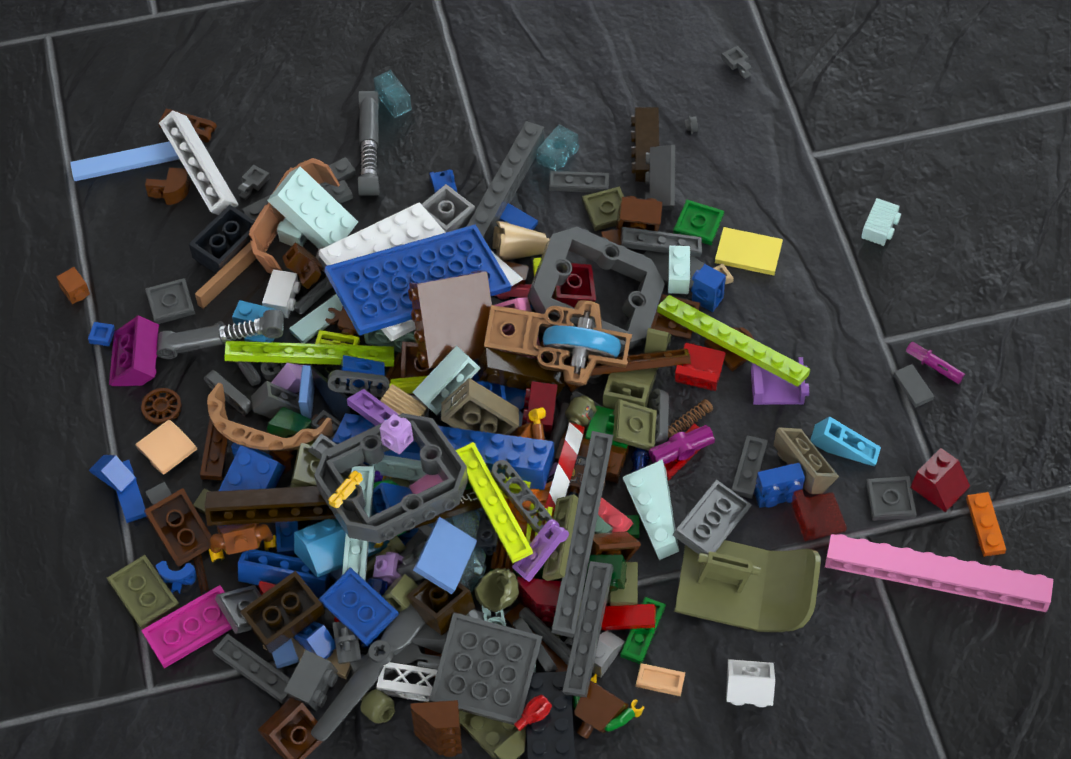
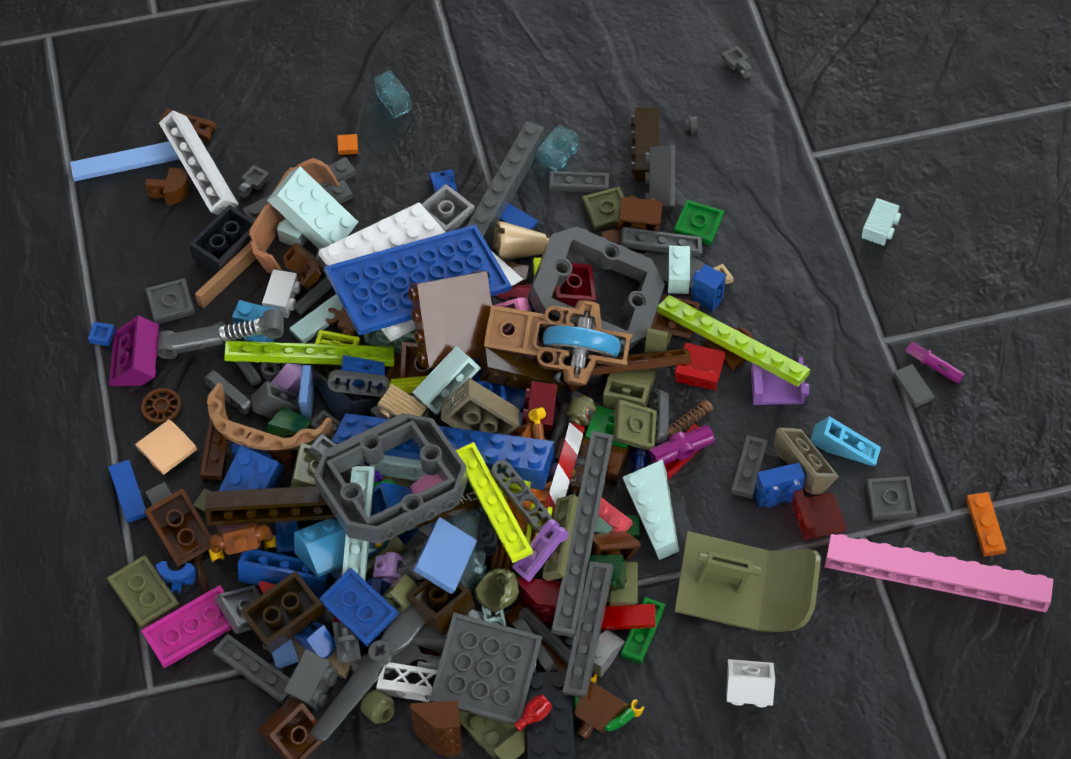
(73, 285): dark orange brick -> none
(113, 472): slope -> none
(345, 489): yellow axle -> none
(347, 144): none -> orange tile
(368, 141): dark grey piece -> none
(370, 407): medium lavender plate -> none
(396, 433): lavender brick -> none
(660, 679): light nougat tile -> none
(712, 519): tile -> none
(748, 251): light yellow tile -> none
(941, 480): dark red slope -> none

